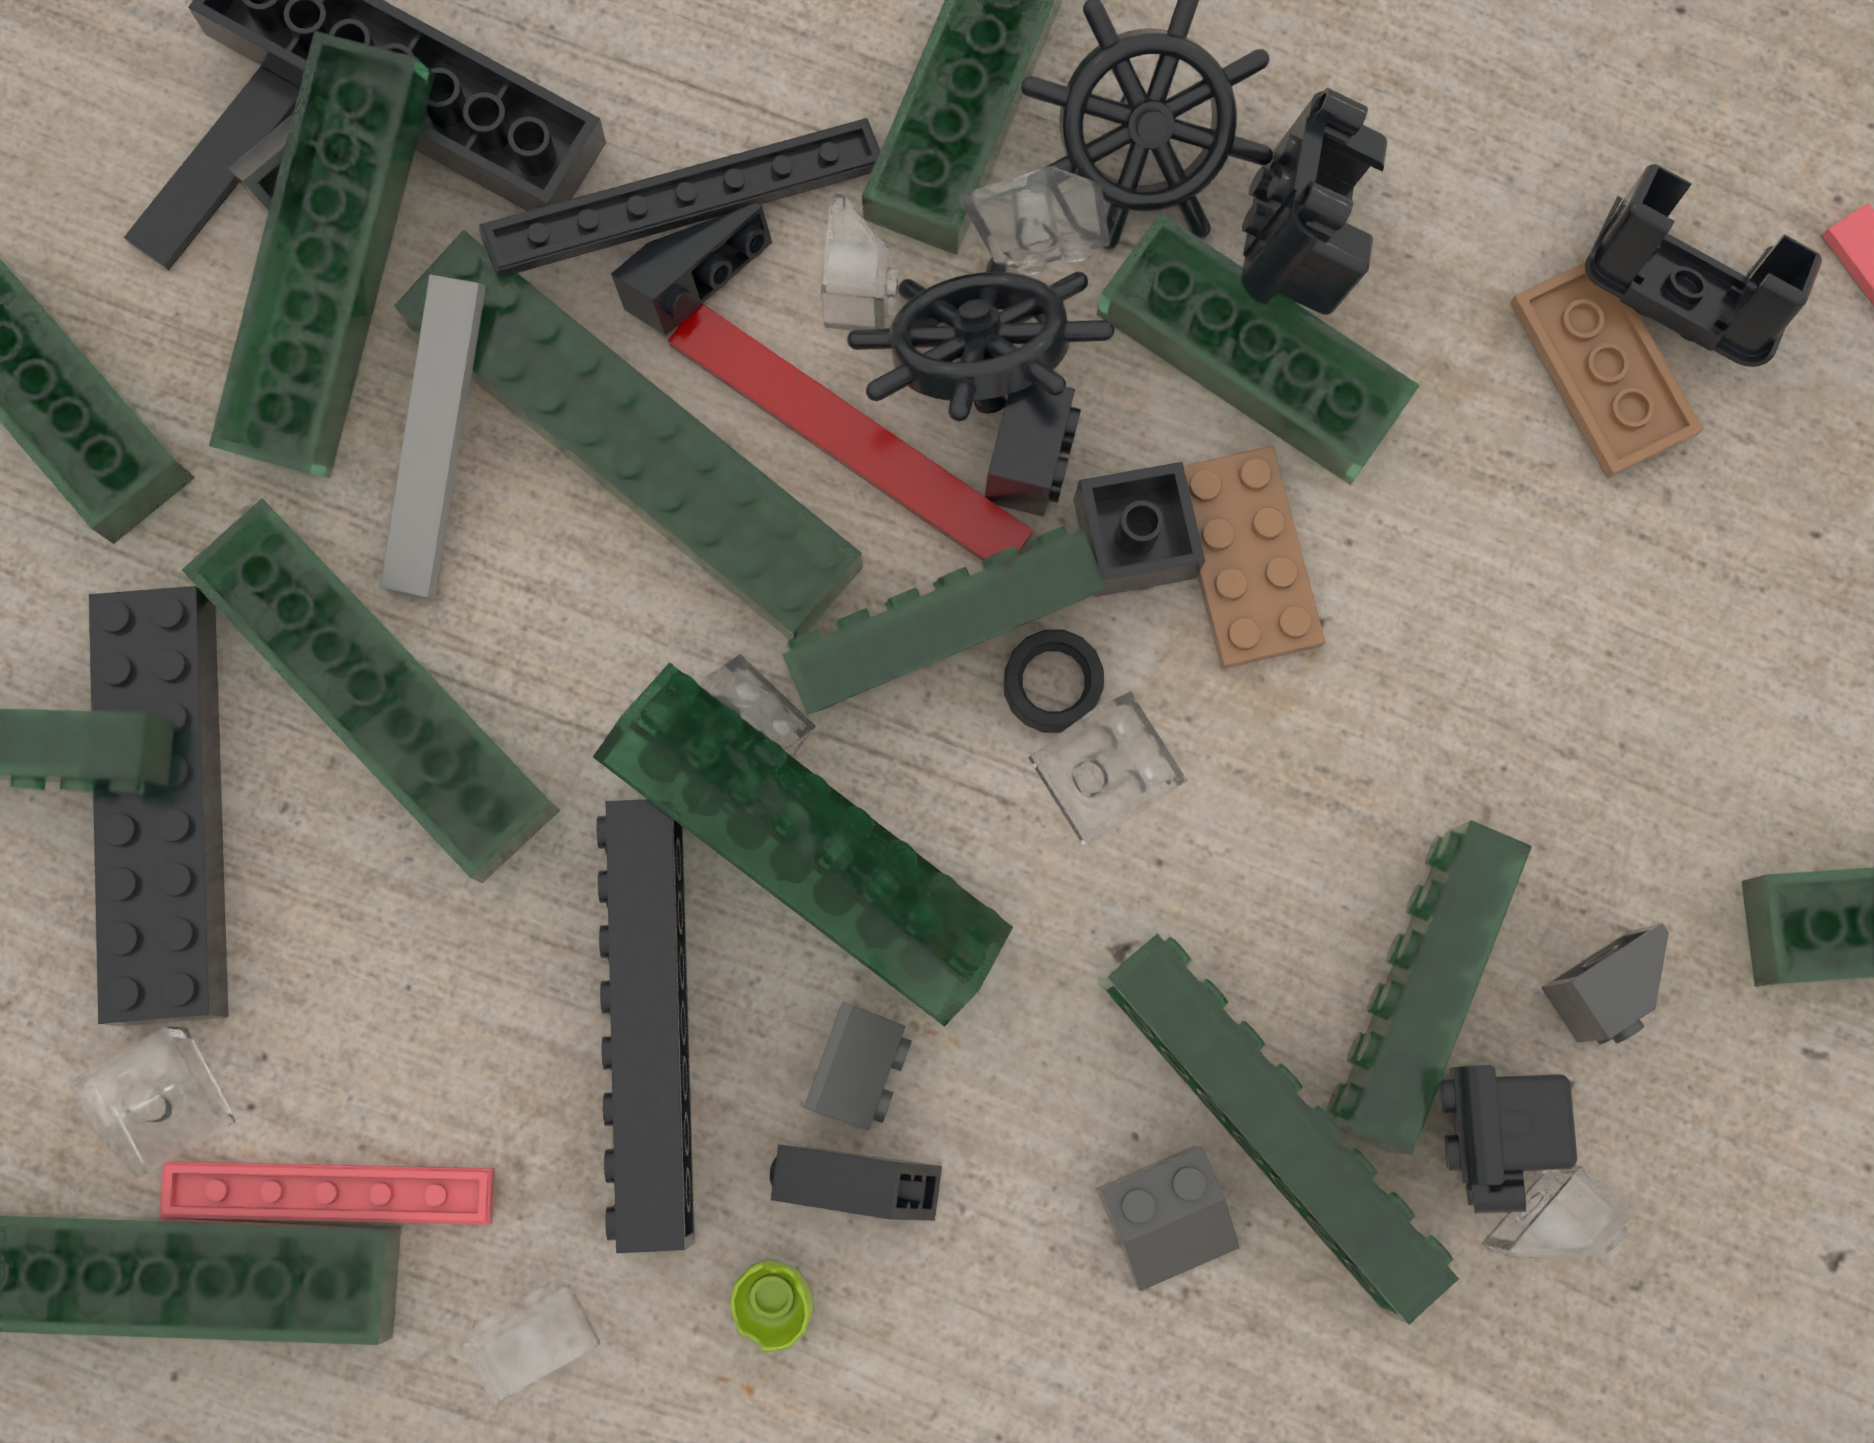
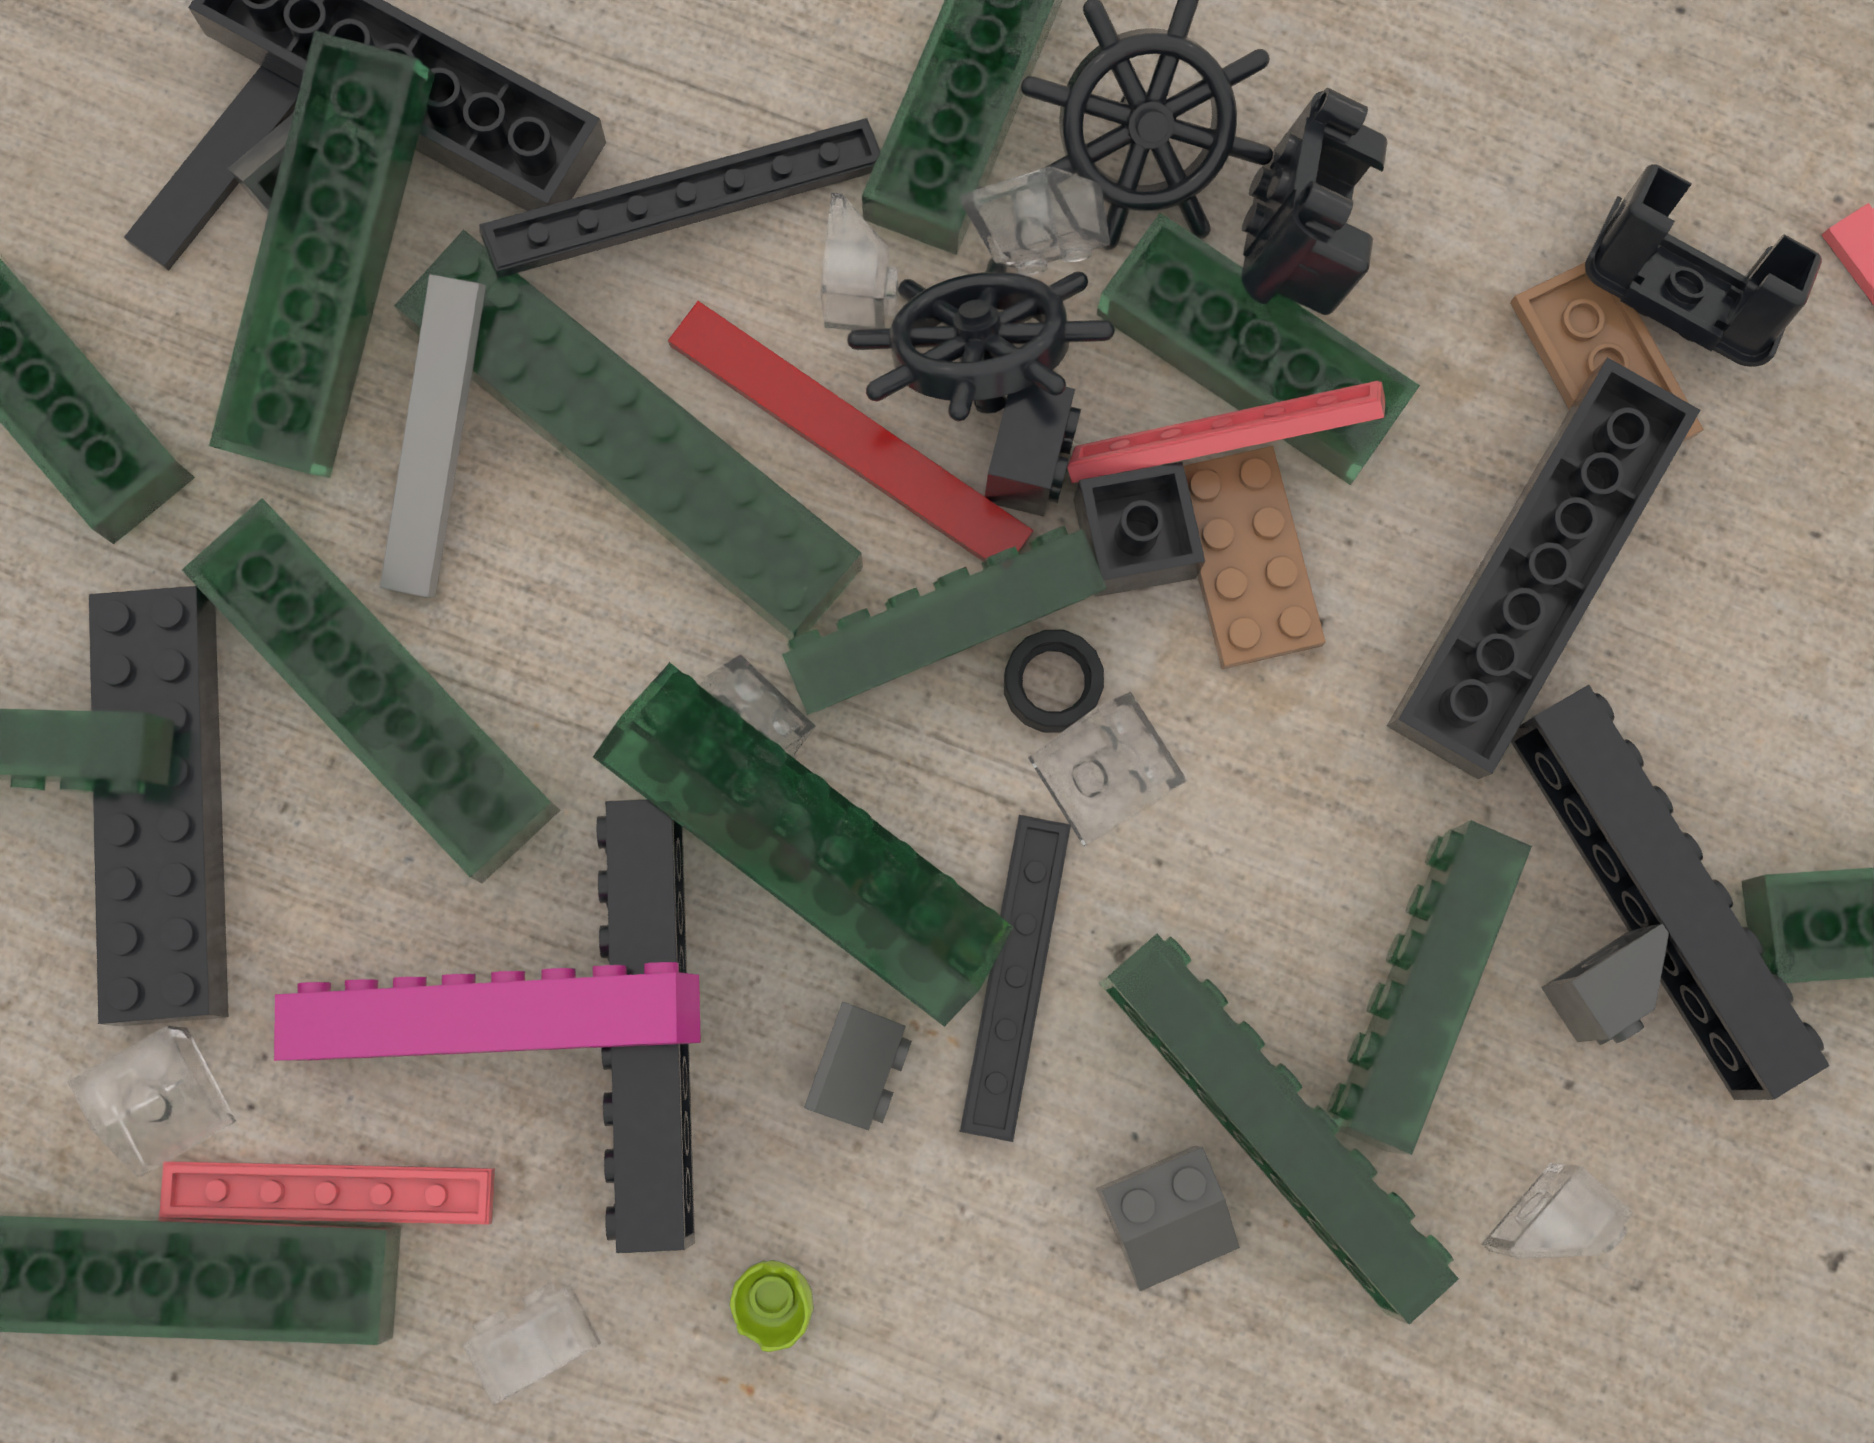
(489, 1017): none -> dark pink brick
(687, 267): black slope -> none
(855, 1183): black slope -> none
(1015, 979): none -> black tile
(1228, 431): none -> coral tile
(1506, 1129): black container -> none
(1543, 569): none -> black brick
(1658, 877): none -> black brick

